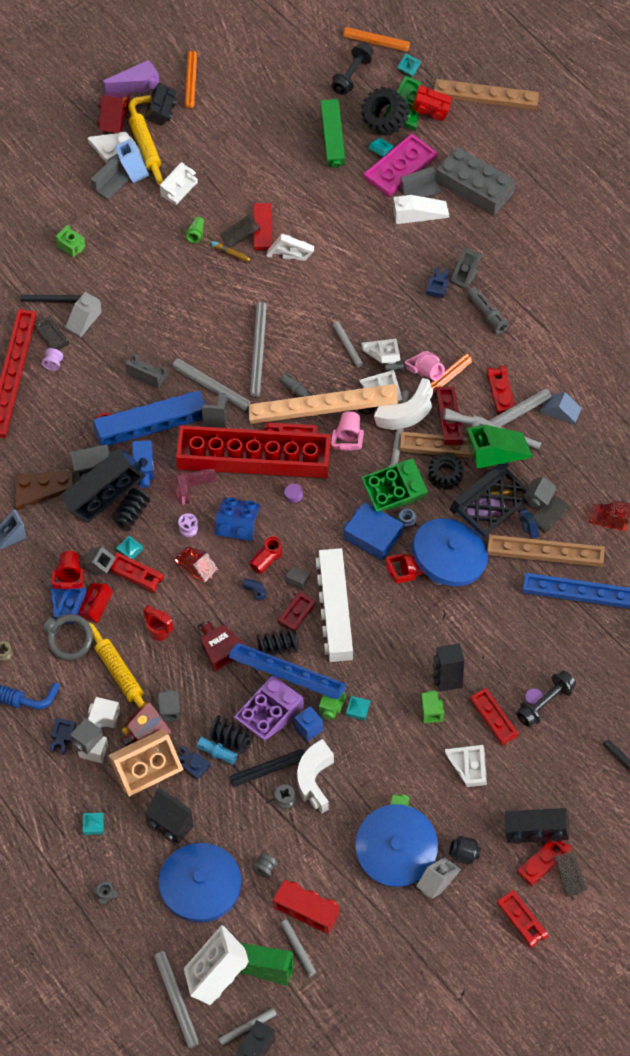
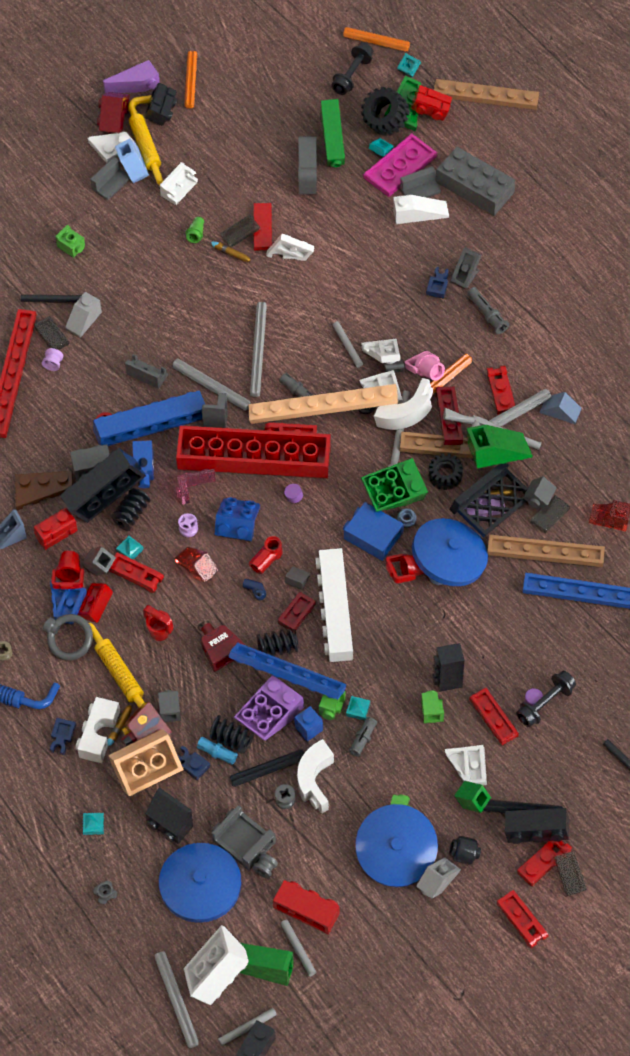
(55, 528): none -> red brick
(86, 736): dark grey brick -> none
(119, 725): none -> pearl gold piece
(242, 837): none -> dark grey panel
(307, 165): none -> dark grey beam
(348, 431): bright pink piece -> none
(362, 736): none -> dark grey pin
(472, 796): none -> green brick
(502, 806): none -> black axle
(528, 523): dark blue plate -> none

